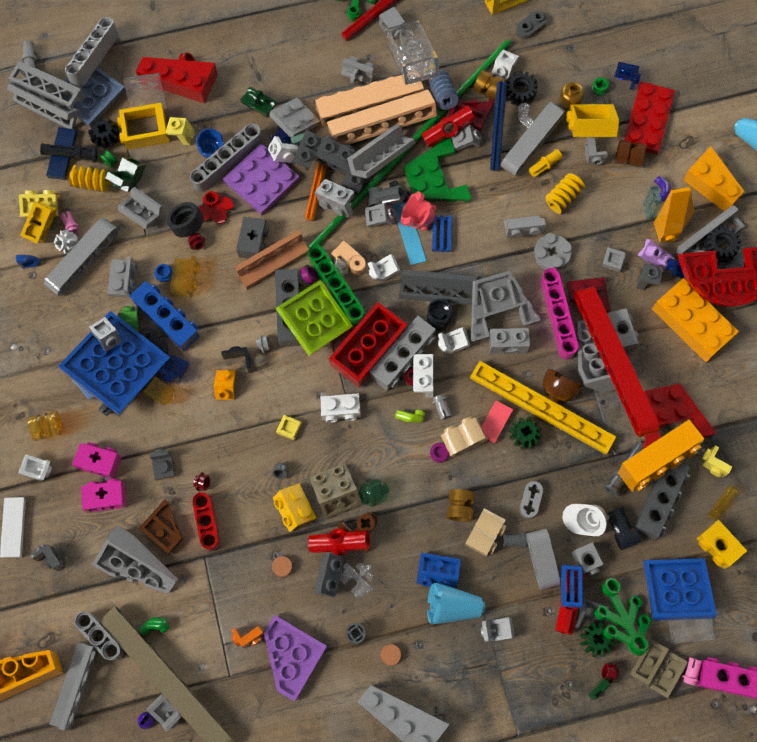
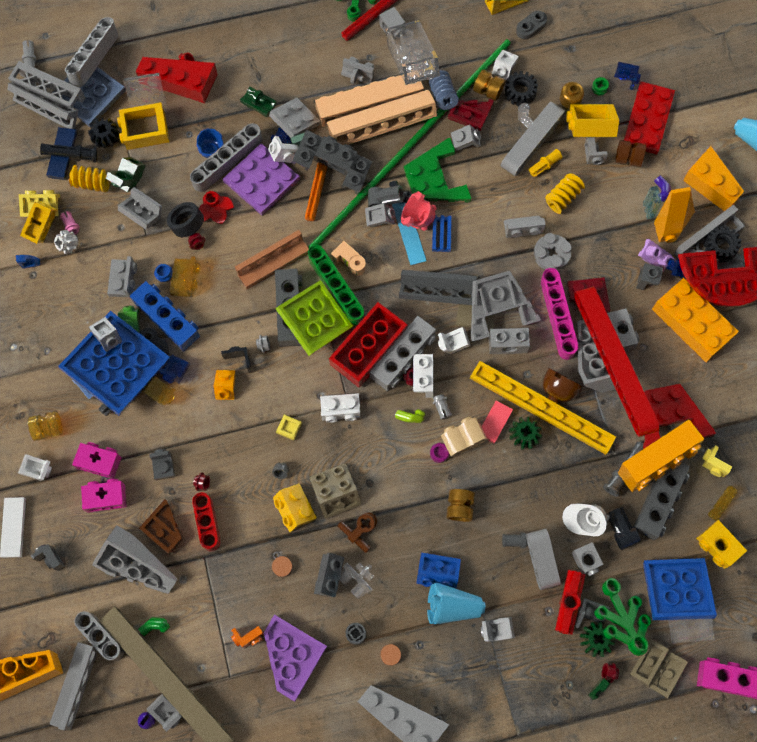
(81, 257): light grey beam -> none
(108, 159): green bush -> none
(180, 128): light yellow bracket -> none
(252, 229): dark grey brick -> none
(309, 274): magenta tile -> none
(335, 198): light grey bracket -> none
(339, 542): red piece -> none
(341, 266): clear arm -> none
(373, 492): clear green head -> none
(379, 152): light grey fence -> none
(384, 268): white bracket -> none
(438, 133): red piece -> none
(439, 314): black wheel -> none
(485, 533): tan brick -> none
(498, 126): dark blue axle -> none
(535, 501): light grey beam -> none
(571, 604): blue tile -> none
(613, 259): light grey plate -> none
(692, 671): bright pink pin -> none

